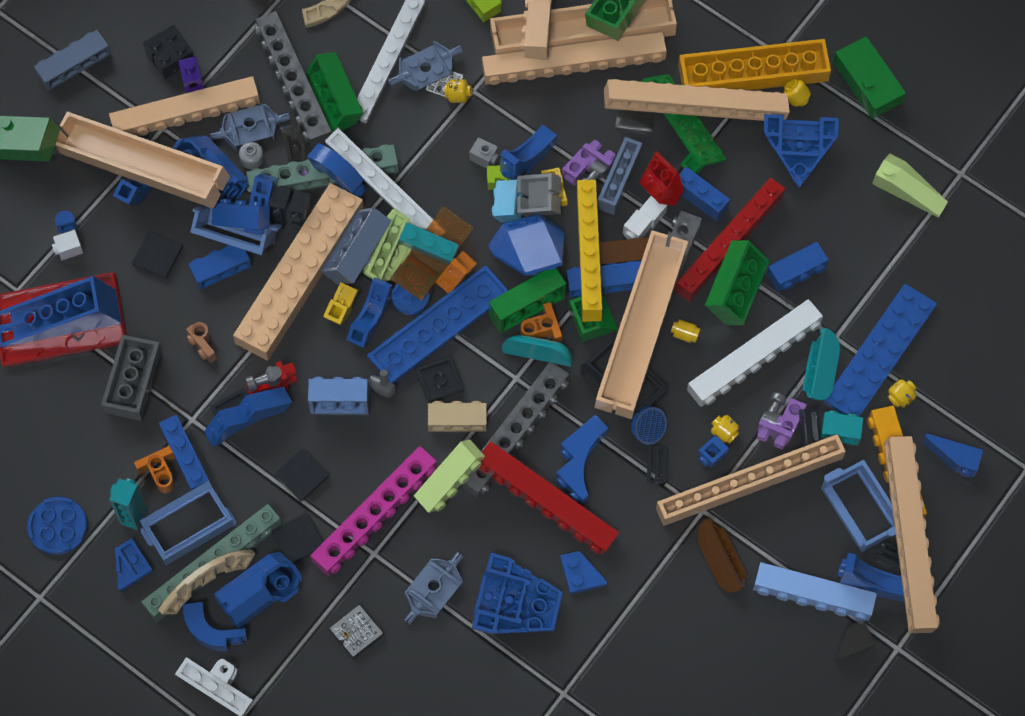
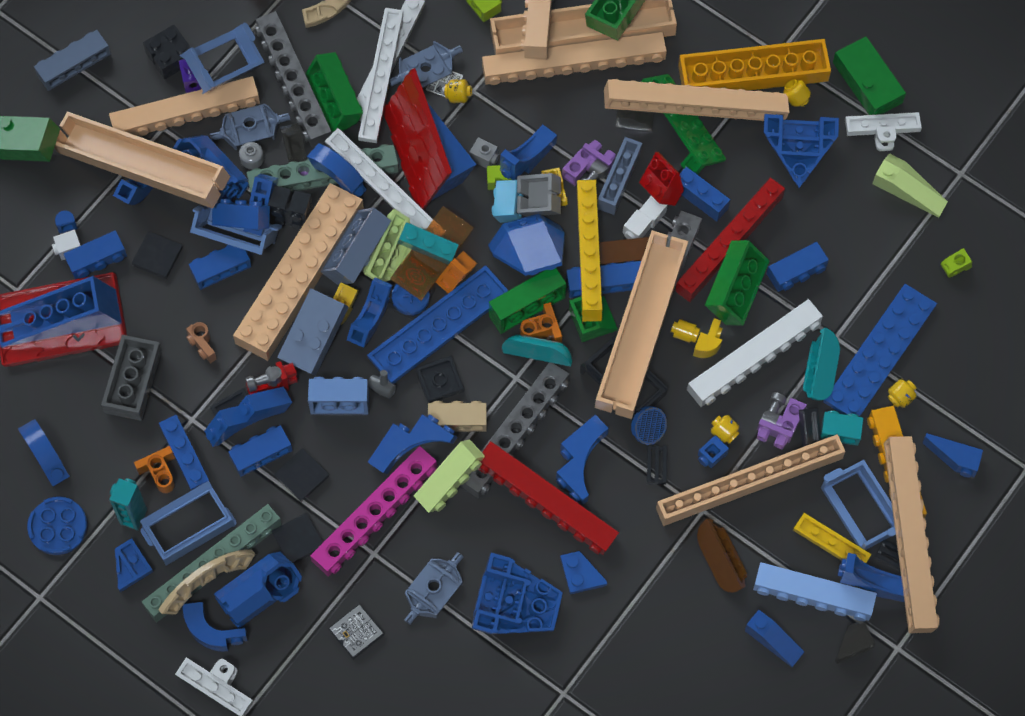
(43, 452): none -> blue arch
(95, 255): none -> blue brick
(244, 38): none -> medium blue piece
(260, 450): none -> blue brick
(313, 331): none -> sand blue brick
(380, 75): none -> white plate
(400, 441): none -> blue arch
(425, 145): none -> red piece
(709, 344): none -> yellow brick
(773, 638): none -> blue slope
(828, 539): none -> yellow plate
(883, 126): none -> white plate
(956, 263): none -> lime leg

